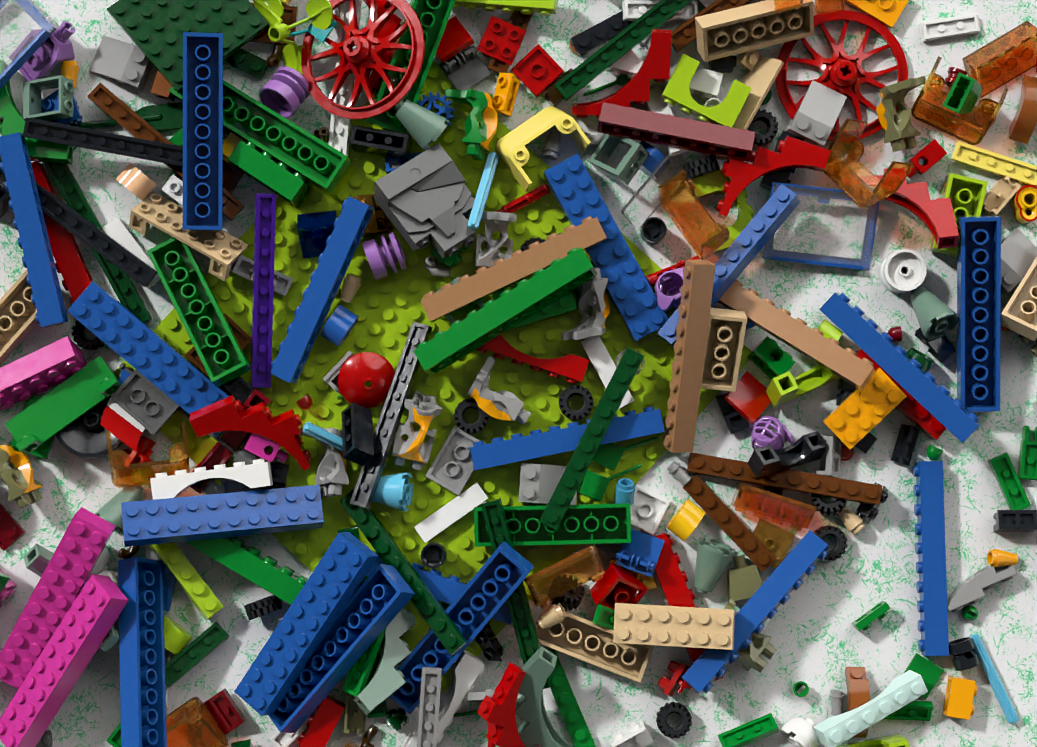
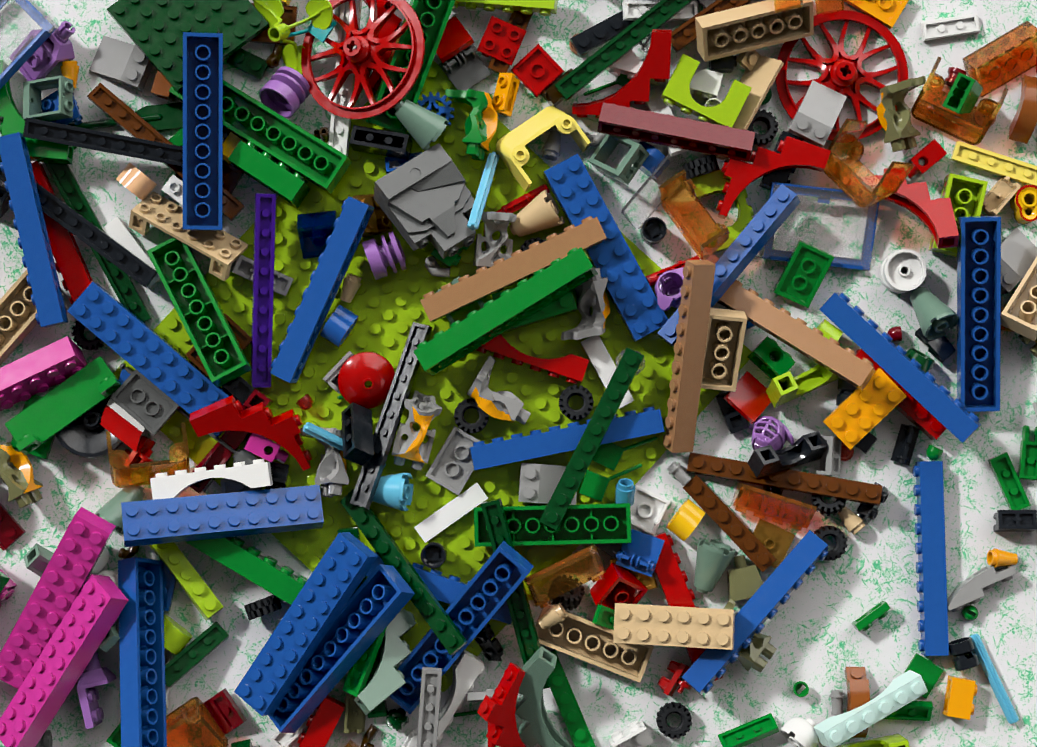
(89, 695): none -> medium lavender plate
(537, 216): none -> tan cone
(803, 274): none -> green plate

